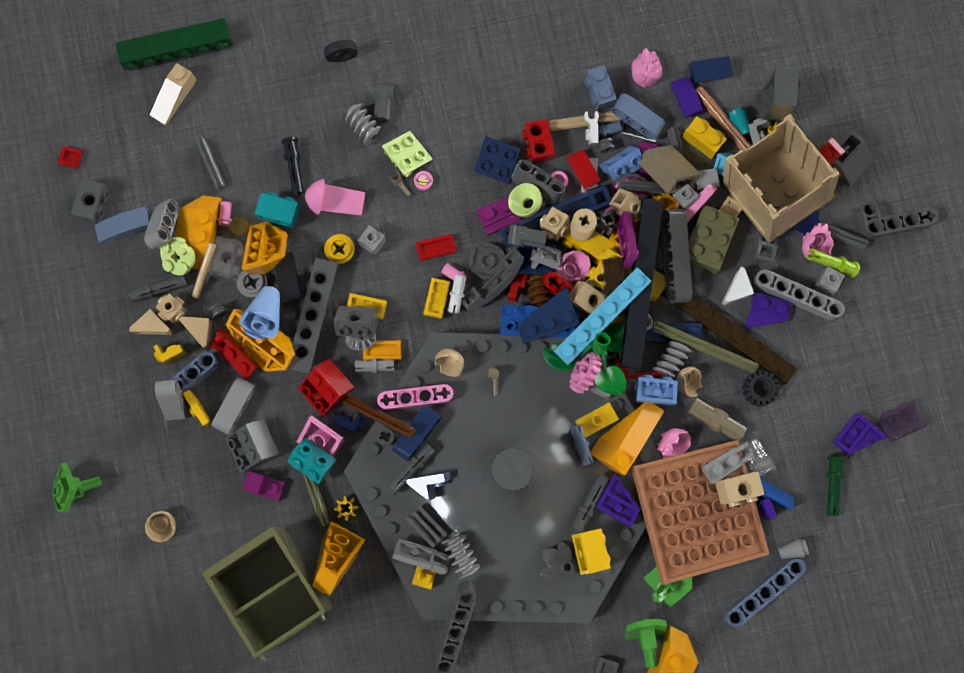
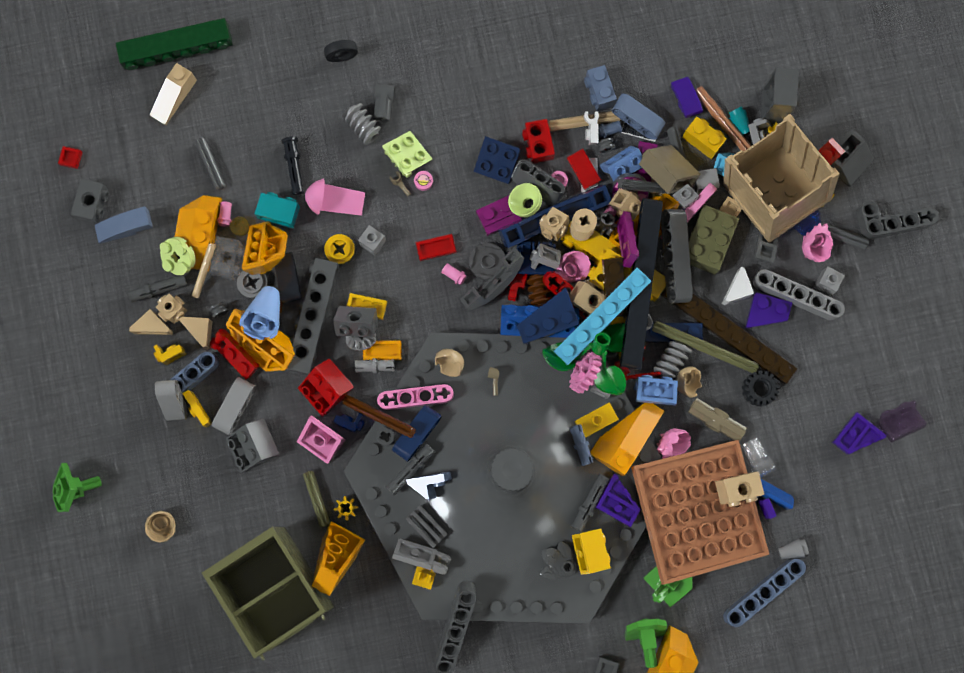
(161, 224): light grey beam -> none
(263, 486): magenta slope -> none
(311, 460): teal brick -> none
(436, 298): yellow plate -> none
(457, 293): white axle -> none
(461, 555): light grey piece -> none
(523, 236): dark grey piece -> none
(646, 69): bright pink hair -> none
(710, 69): dark blue hinge -> none
(726, 463): light grey hinge -> none
(835, 475): dark green pin -> none
(839, 264): lime pin -> none

